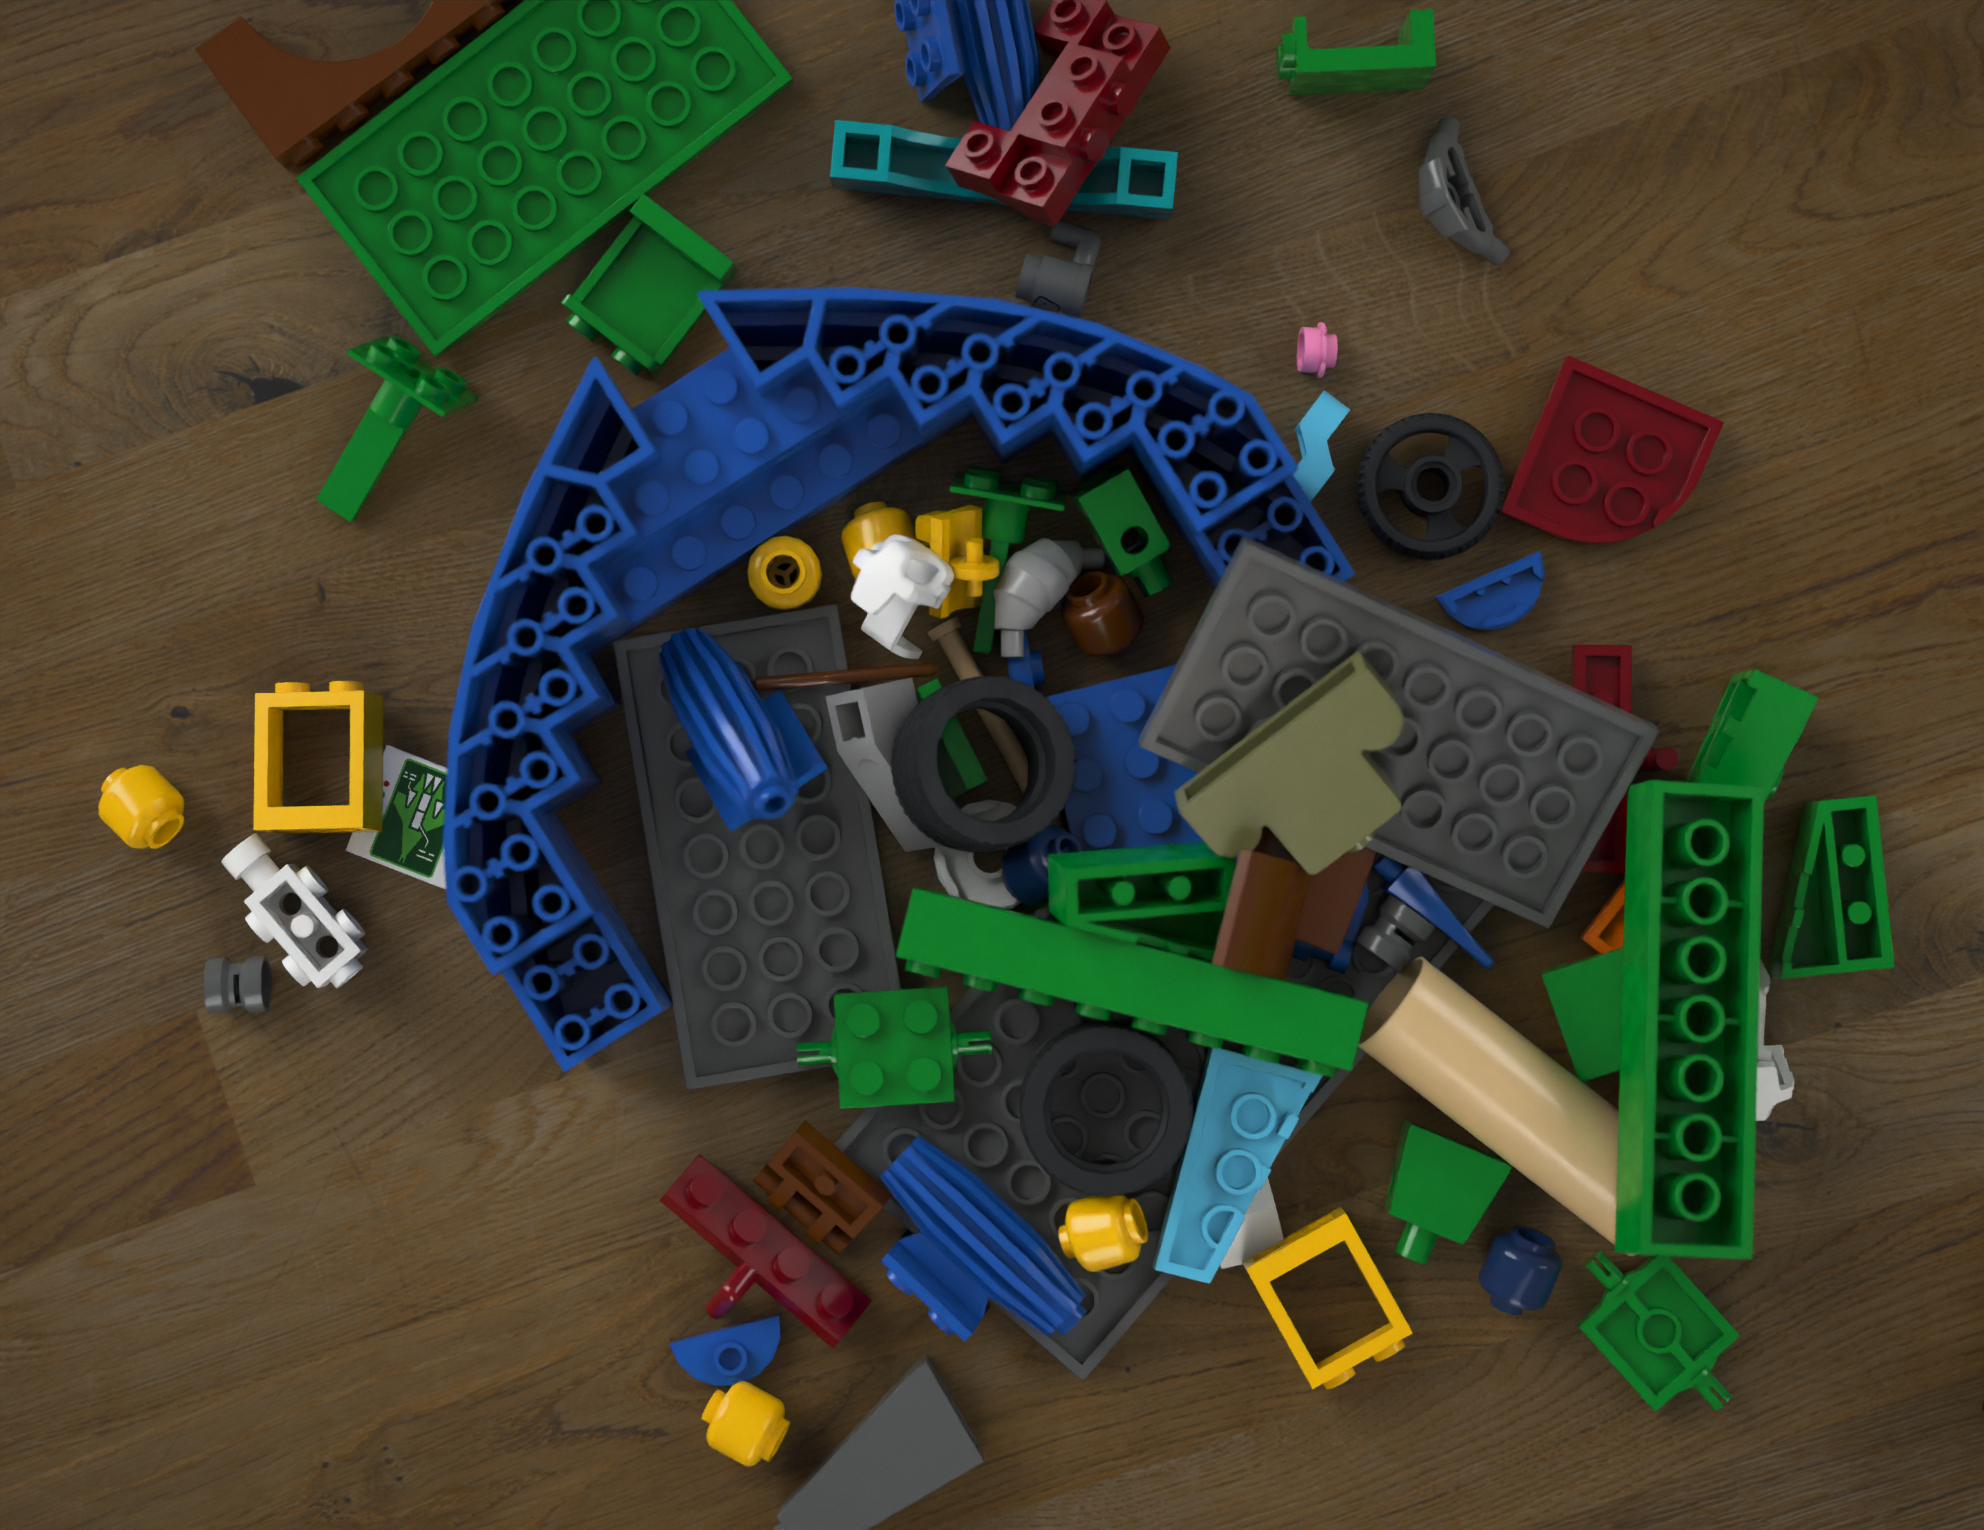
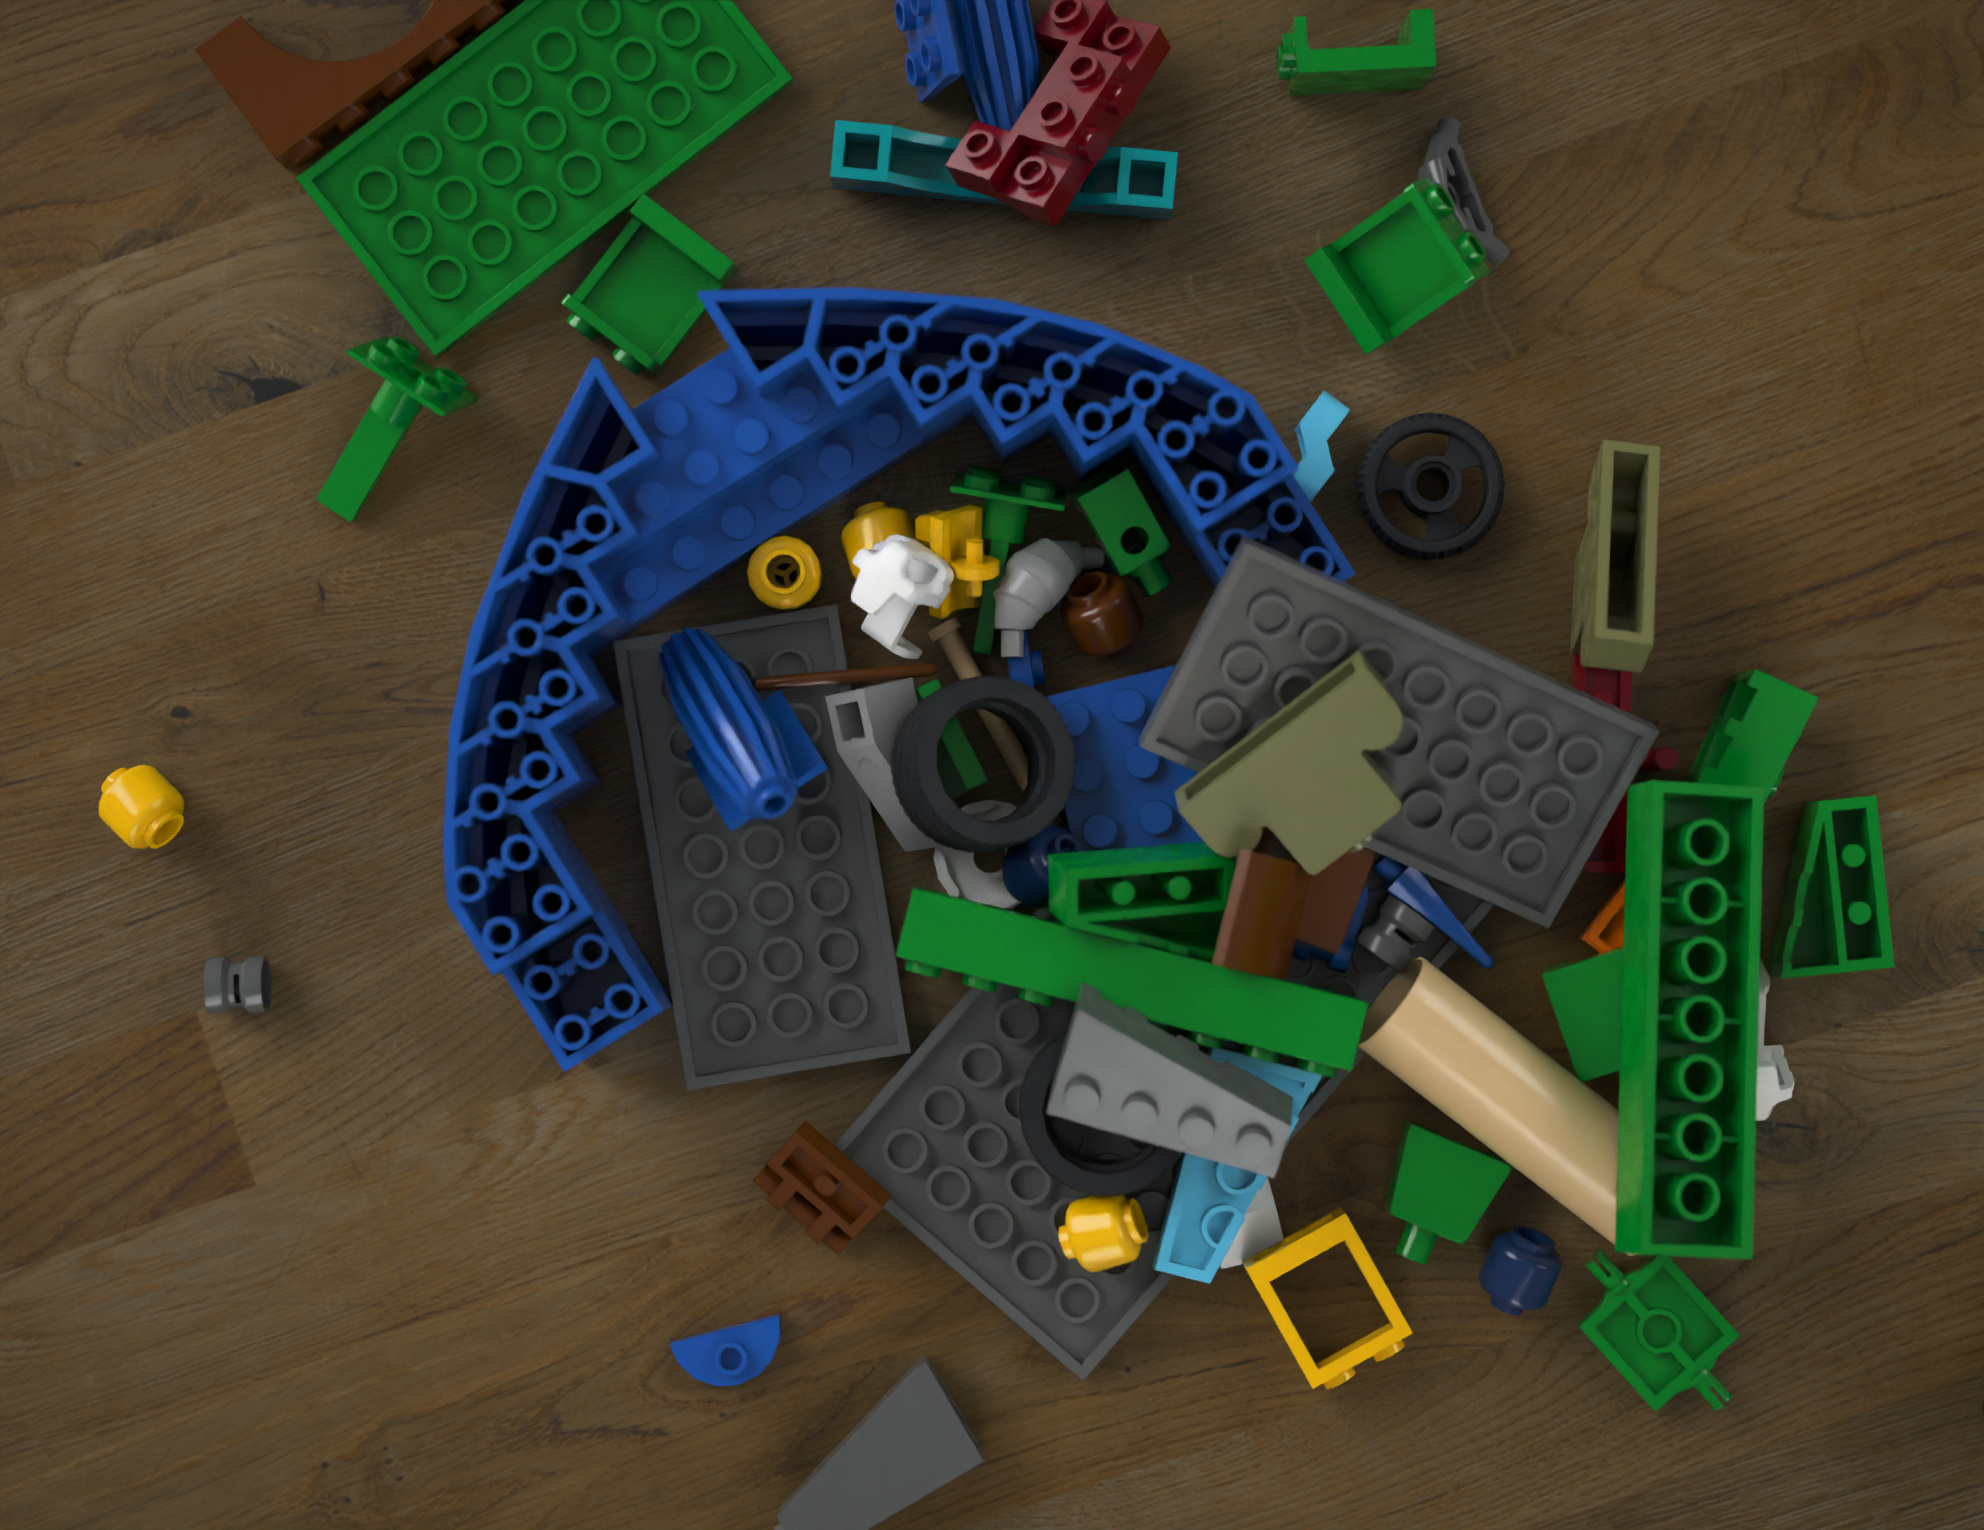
(303, 931): white brick -> none
(366, 760): yellow window -> none
(410, 818): tile -> none
(745, 1423): yellow head -> none
(763, 1254): dark red plate -> none
(894, 1048): green plate -> none
(972, 1250): blue plate -> none
(1060, 283): dark grey piece -> none
(1164, 1090): none -> wedge
(1316, 350): bright pink plate -> none
(1399, 265): none -> green panel
(1497, 597): blue plate -> none
(1607, 458): dark red plate -> none
(1618, 560): none -> olive brick

